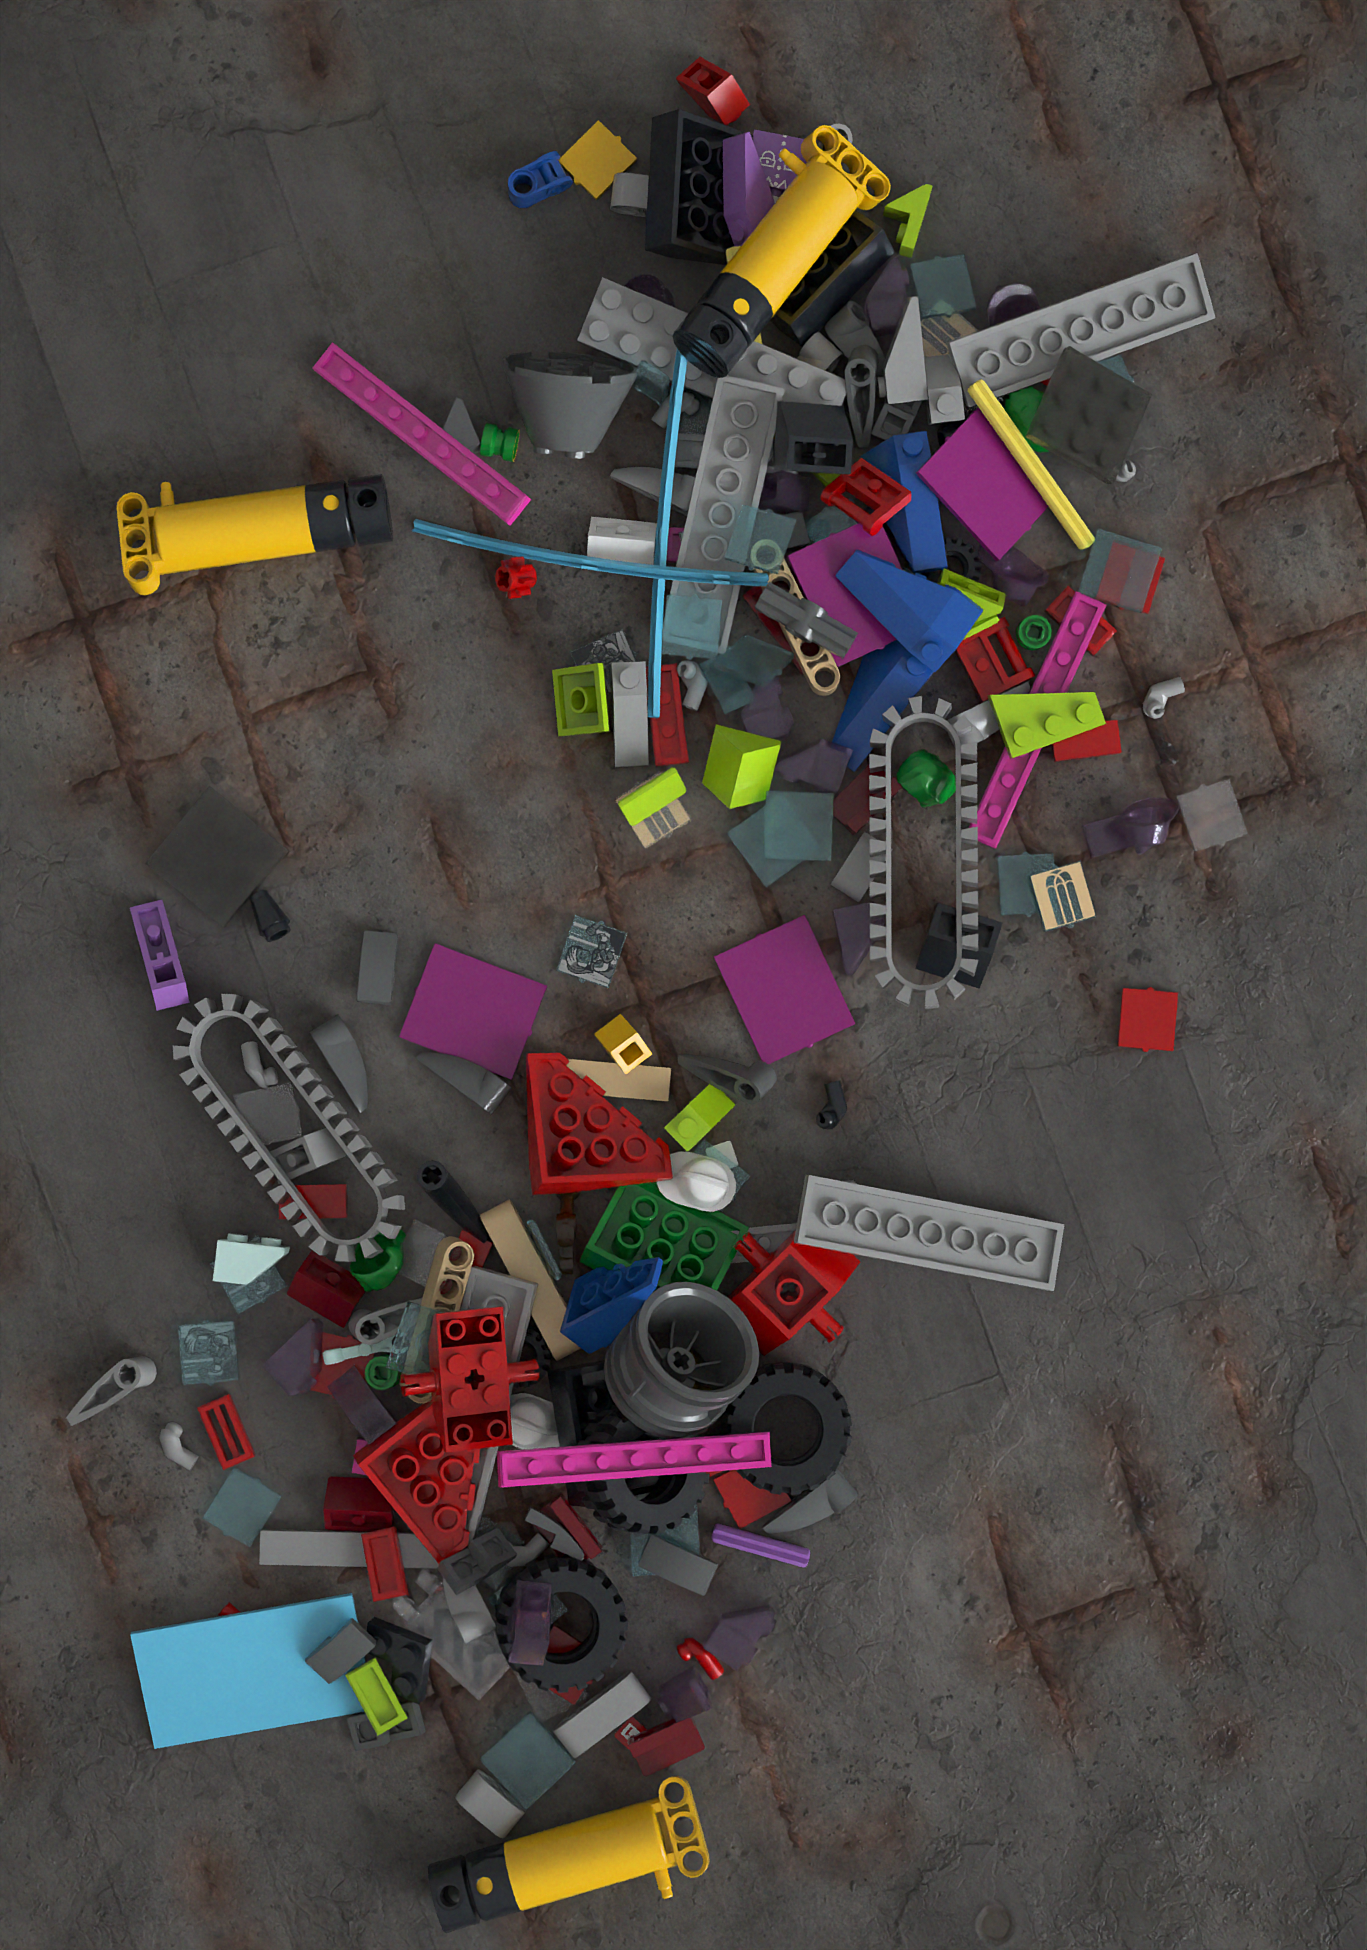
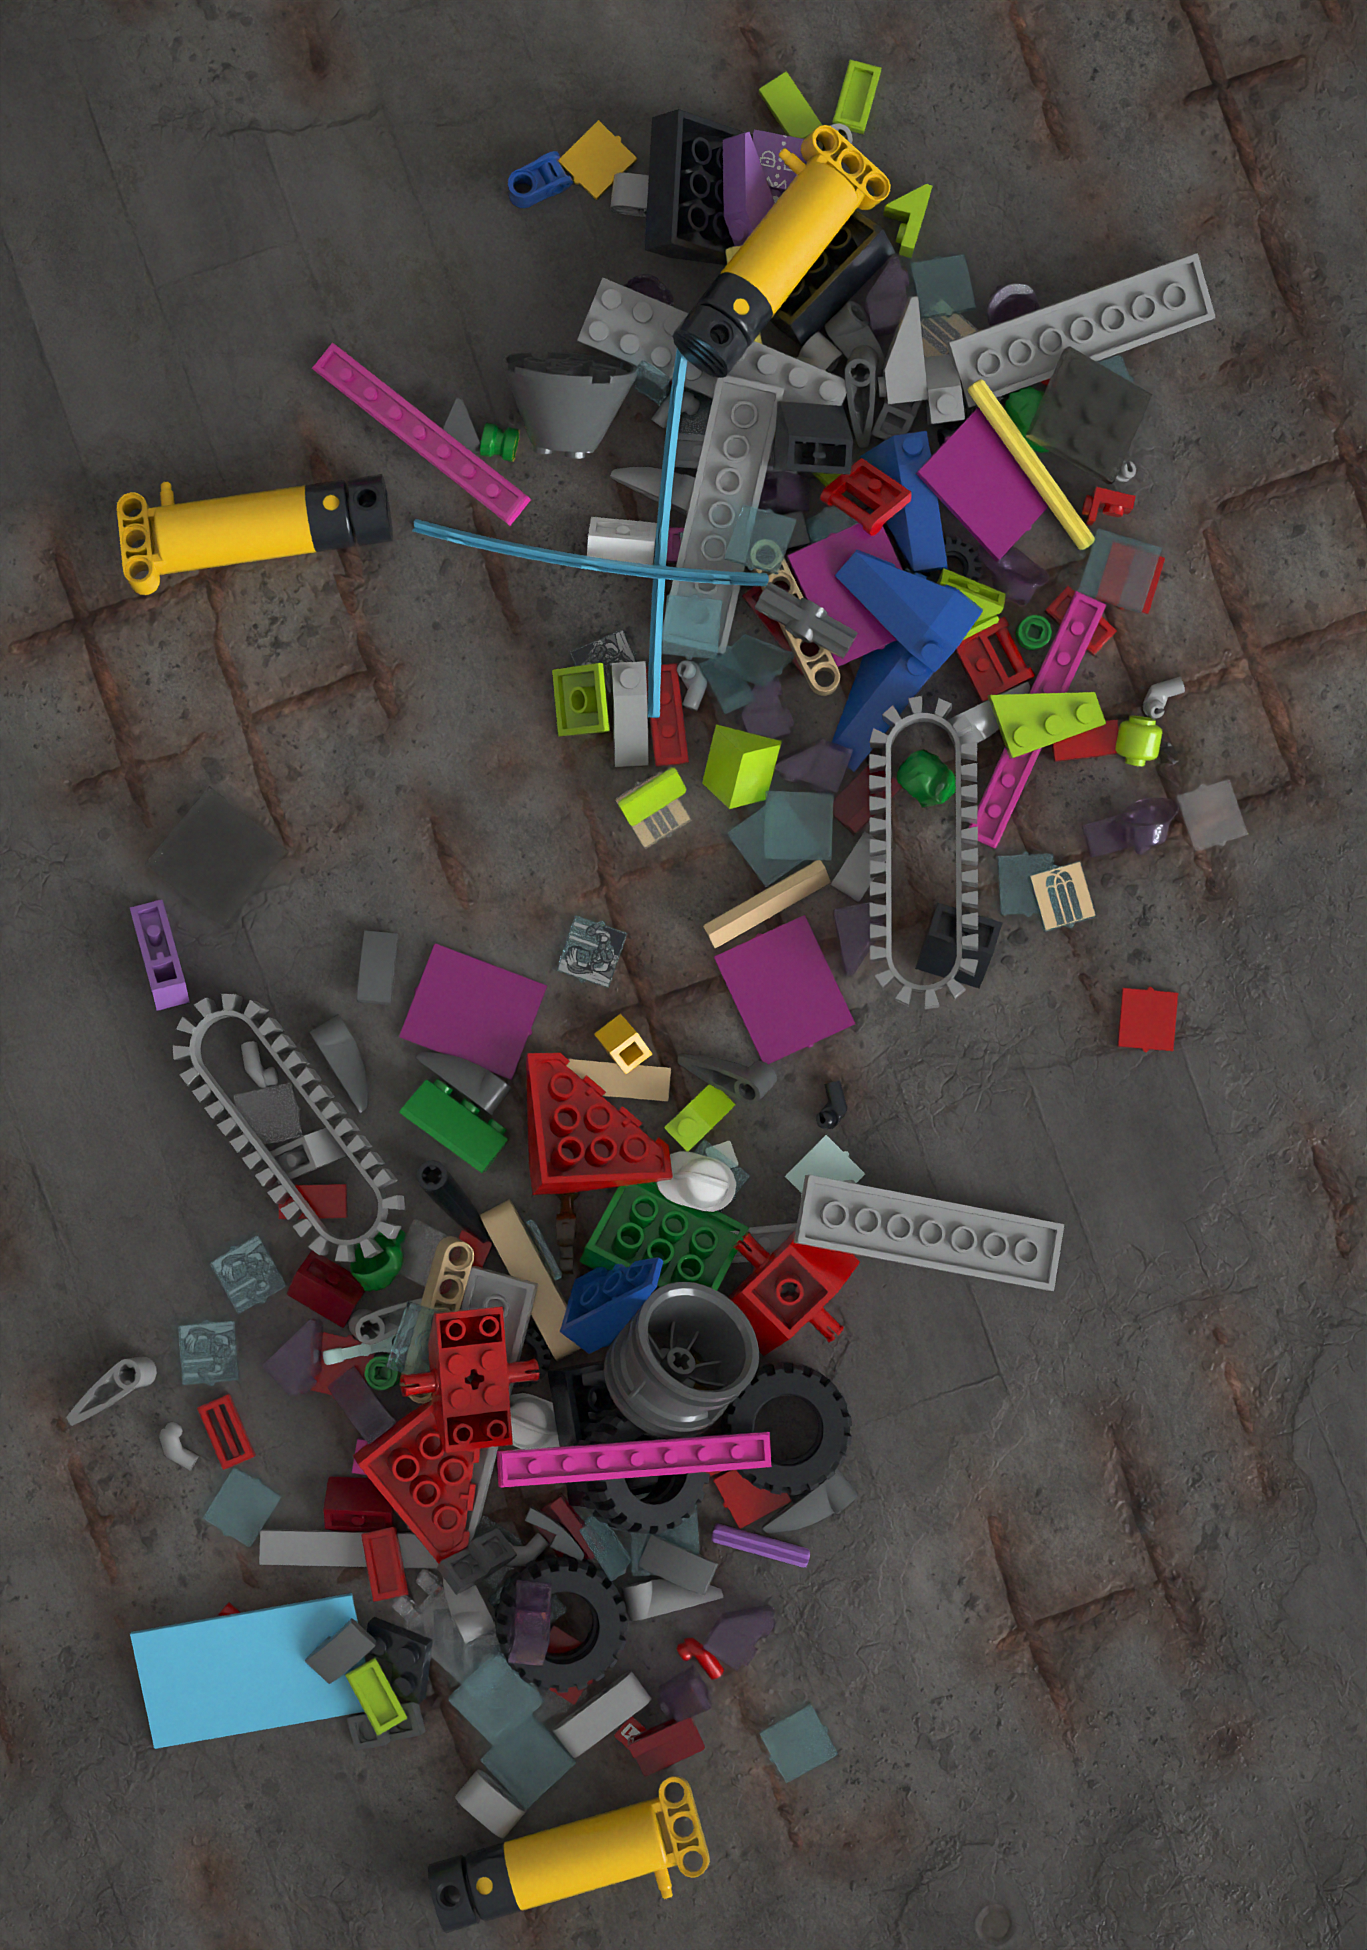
(245, 1261): light aqua slope -> none
(269, 917): black cone -> none
(455, 1124): none -> green slope
(496, 1699): none -> clear light blue tile
(515, 577): red gear -> none
(605, 1547): none -> clear light blue piece
(662, 1597): none -> light grey piece
(714, 91): red slope -> none
(767, 903): none -> tan tile
(789, 107): none -> lime tile
(798, 1743): none -> clear light blue piece
(825, 1161): none -> light aqua piece
(857, 96): none -> lime tile
(1112, 503): none -> red bracket
(1138, 740): none -> lime head

